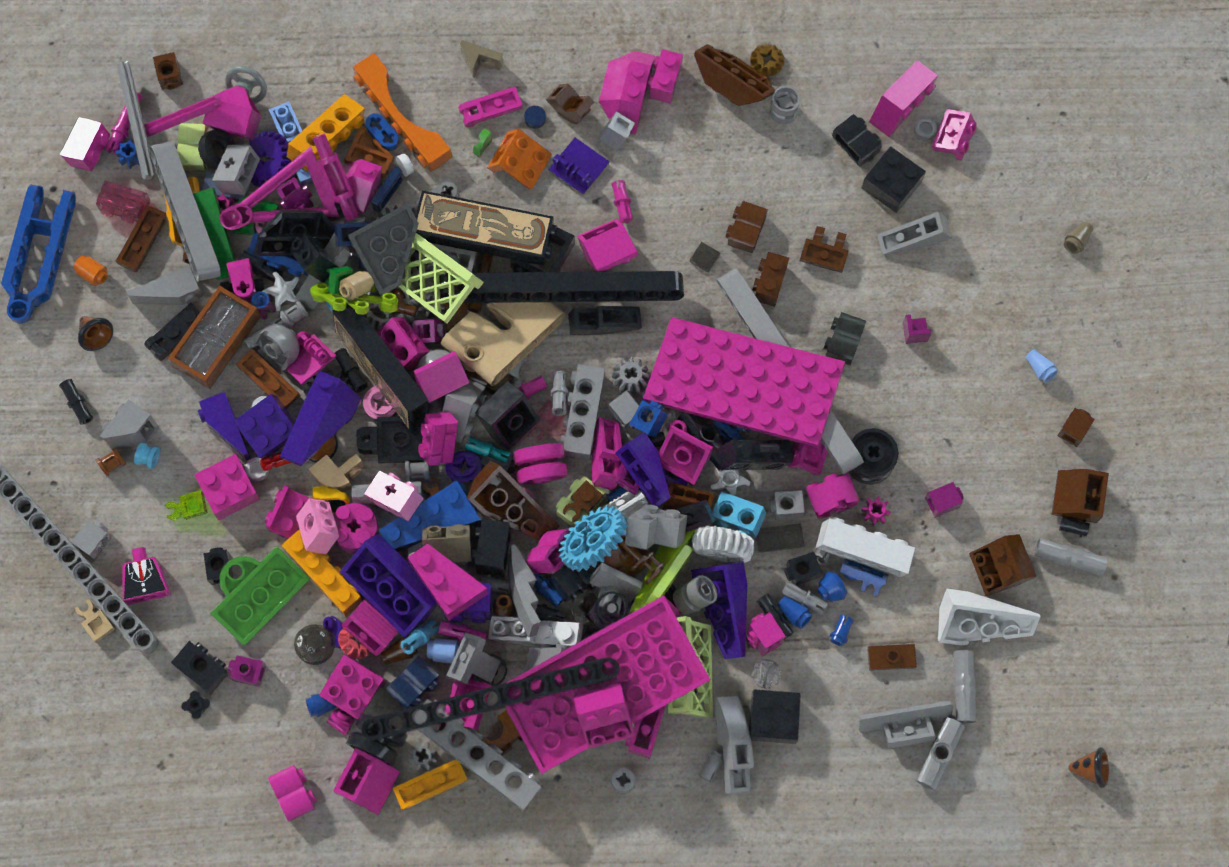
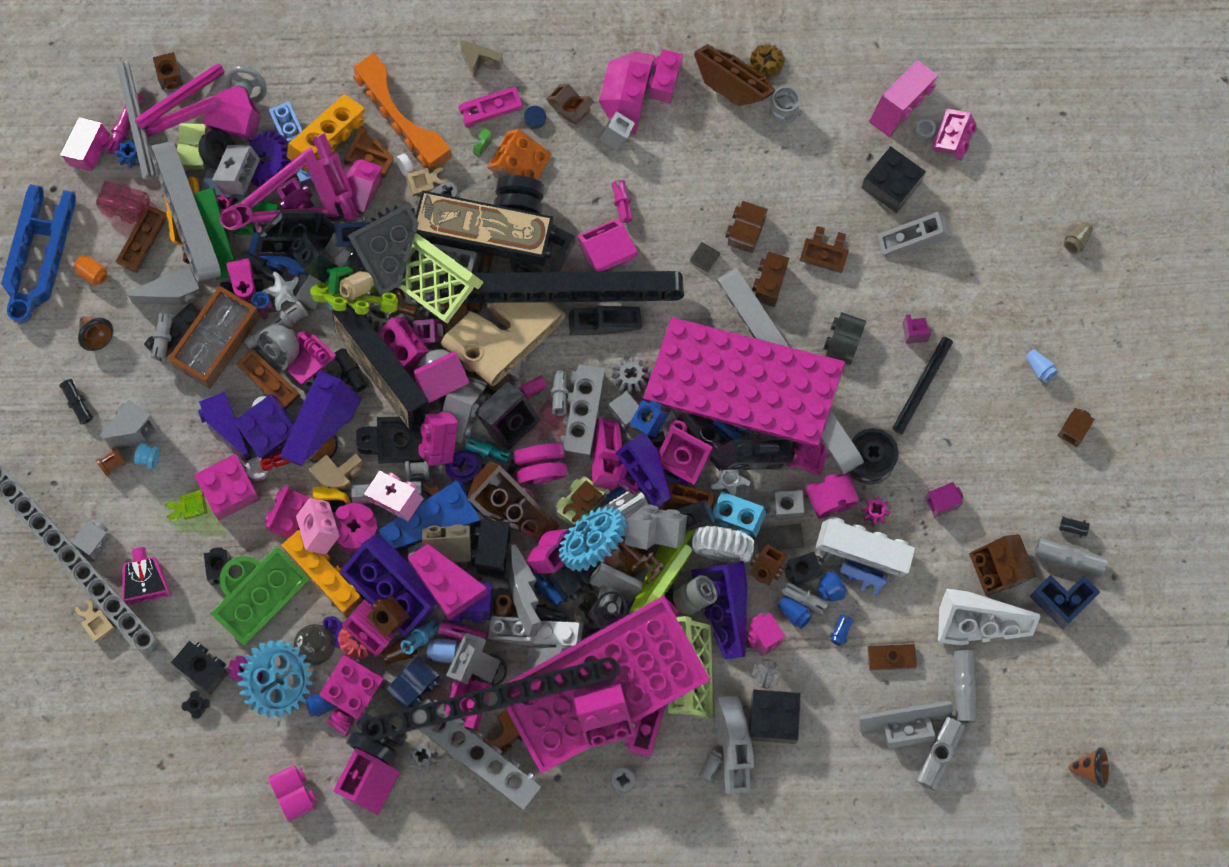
(162, 337): none -> light grey pin
(179, 96): none -> dark pink axle
(286, 695): none -> medium azure gear
(371, 406): bright pink gear -> none
(385, 129): blue beam -> none
(387, 189): dark blue tile -> none
(395, 612): none -> reddish brown brick
(424, 181): none -> tan plate
(430, 784): light orange plate -> none
(519, 193): none -> black wheel
(578, 165): dark purple hinge -> none
(767, 565): none -> reddish brown brick
(769, 606): black pin -> none
(857, 139): black brick -> none
(922, 385): none -> black axle
(1064, 604): none -> dark blue brick
(1080, 494): reddish brown slope -> none

